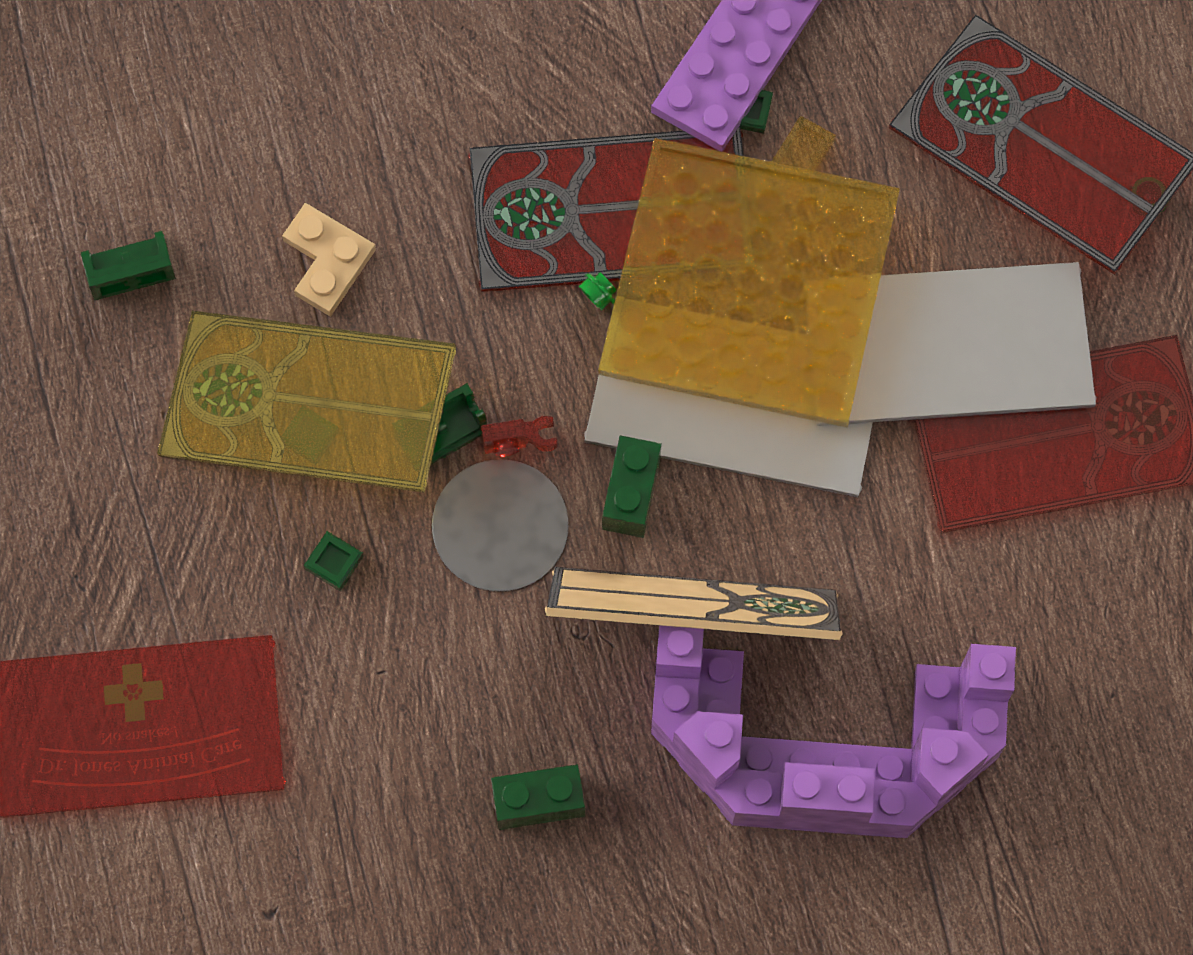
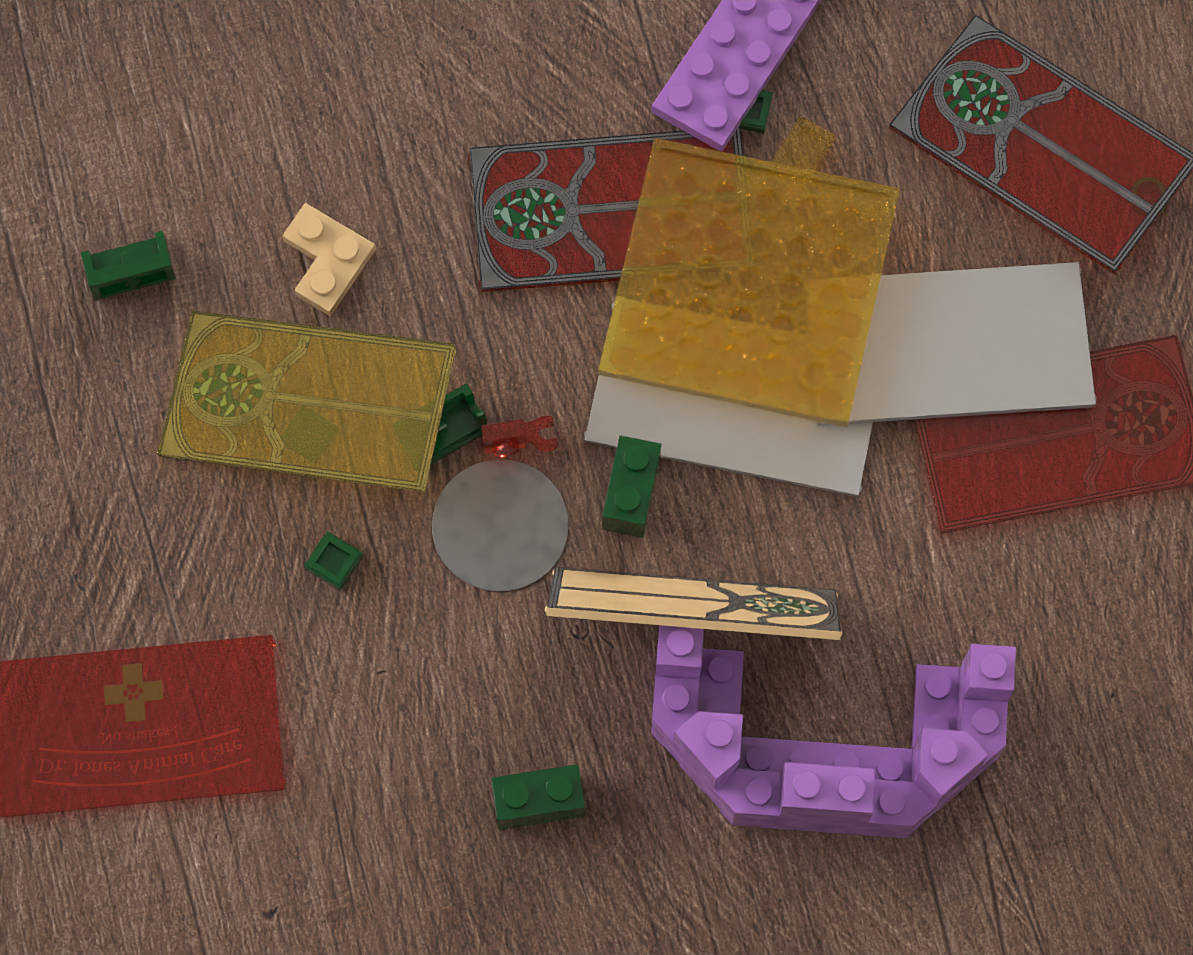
(598, 290): green plate -> none

